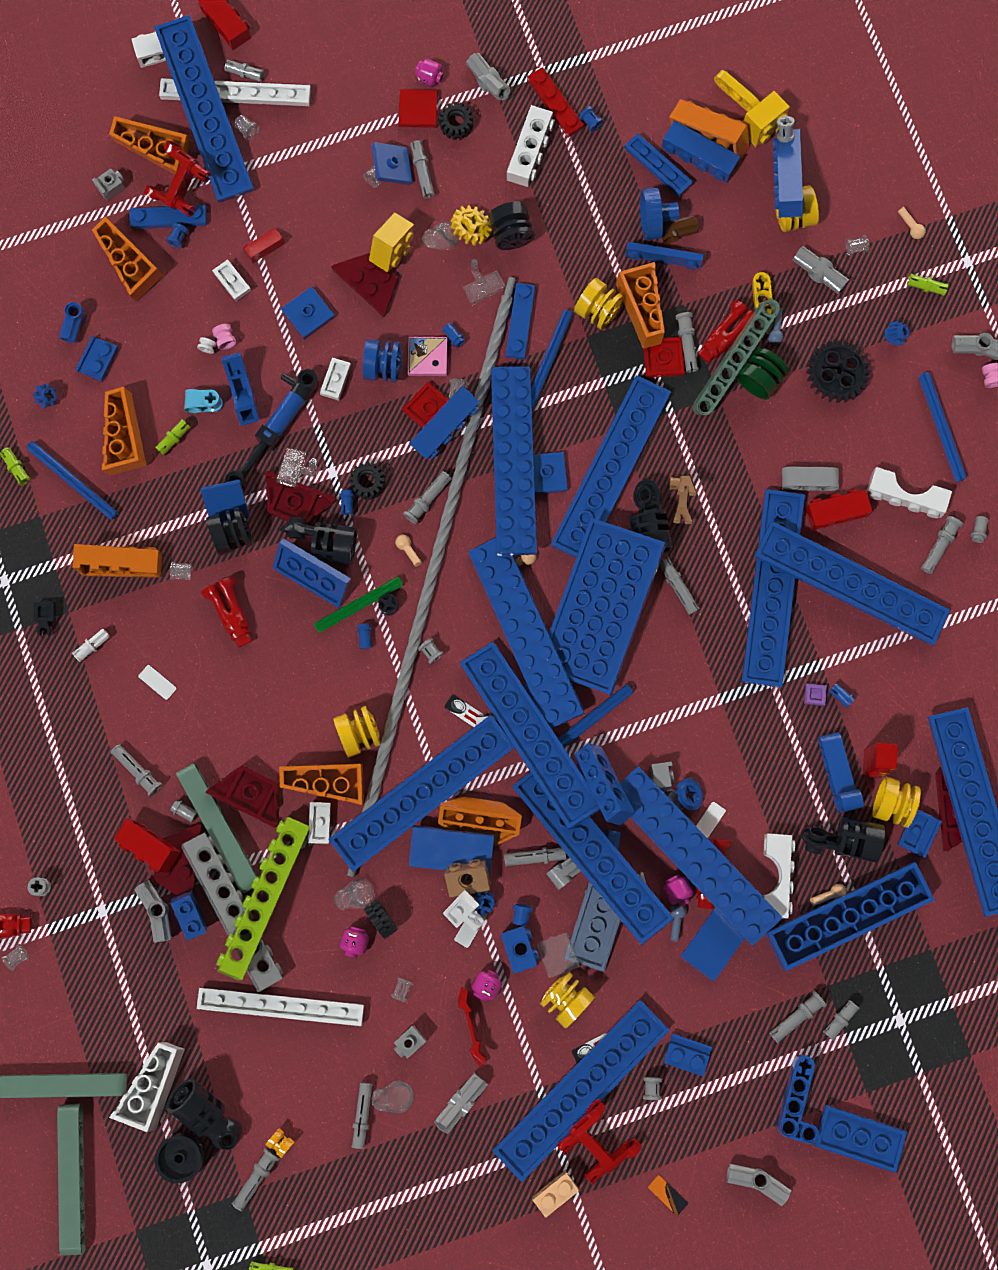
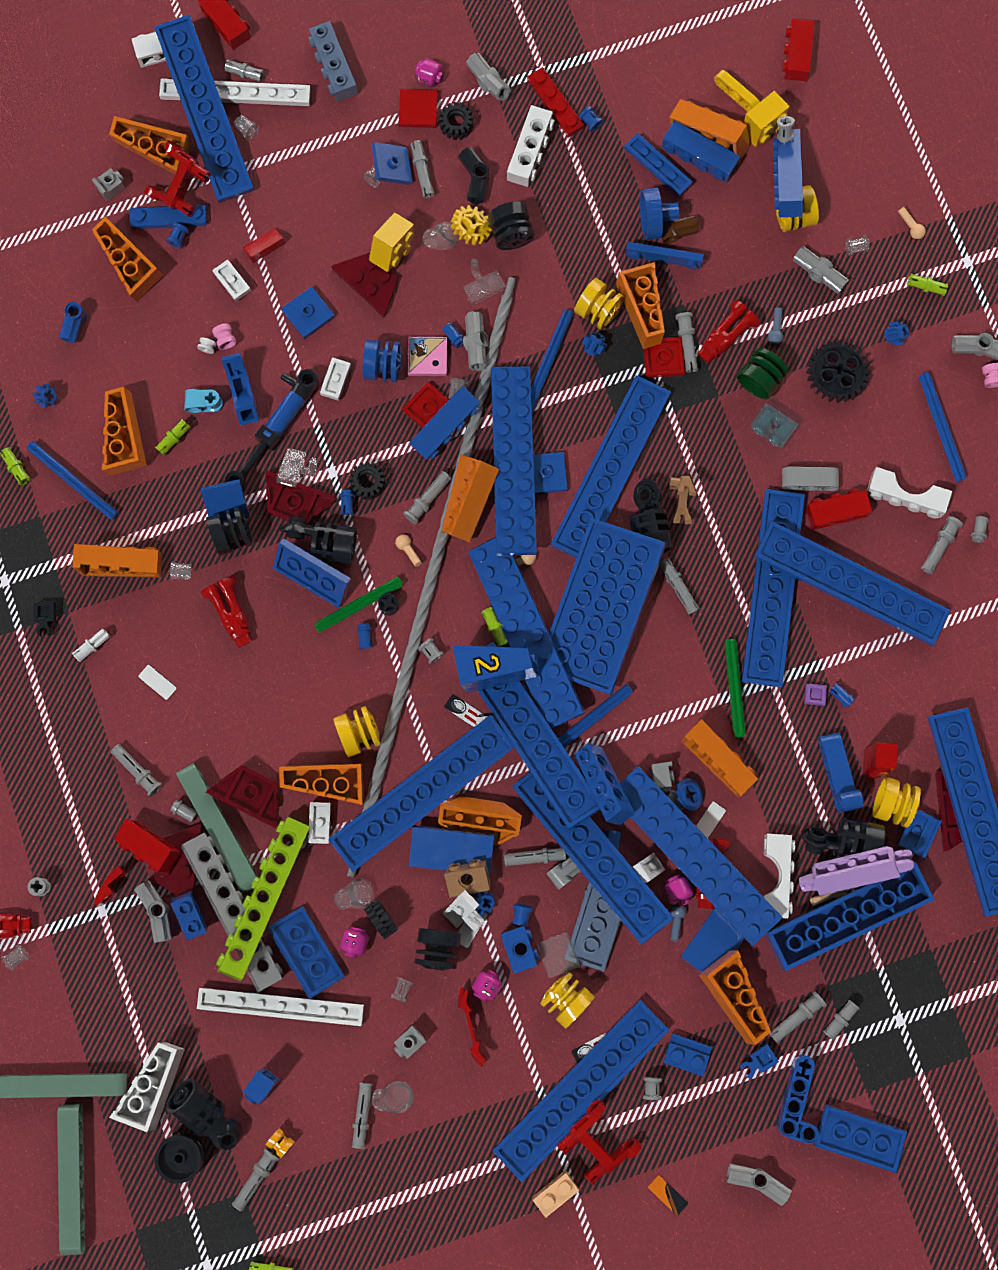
(97, 359): blue plate -> none
(106, 890): none -> red slope
(260, 1086): none -> blue brick
(306, 952): none -> blue tile
(333, 61): none -> sand blue brick
(437, 949): none -> black wheel
(460, 1103): light grey piece -> none
(468, 497): none -> orange wedge
(475, 341): none -> light grey piece
(478, 183): none -> black piece
(493, 666): none -> blue slope
(494, 626): none -> lime pin
(520, 321): blue plate -> none
(594, 344): none -> blue gear
(649, 868): none -> white plate
(719, 758): none -> orange wedge
(733, 992): none -> orange wedge
(735, 688): none -> green axle
(743, 352): sand green beam -> none
(756, 287): yellow beam -> none
(761, 1059): none -> blue plate
(770, 416): none -> clear light blue brick
(798, 49): none -> red brick
(857, 870): none -> lavender hinge

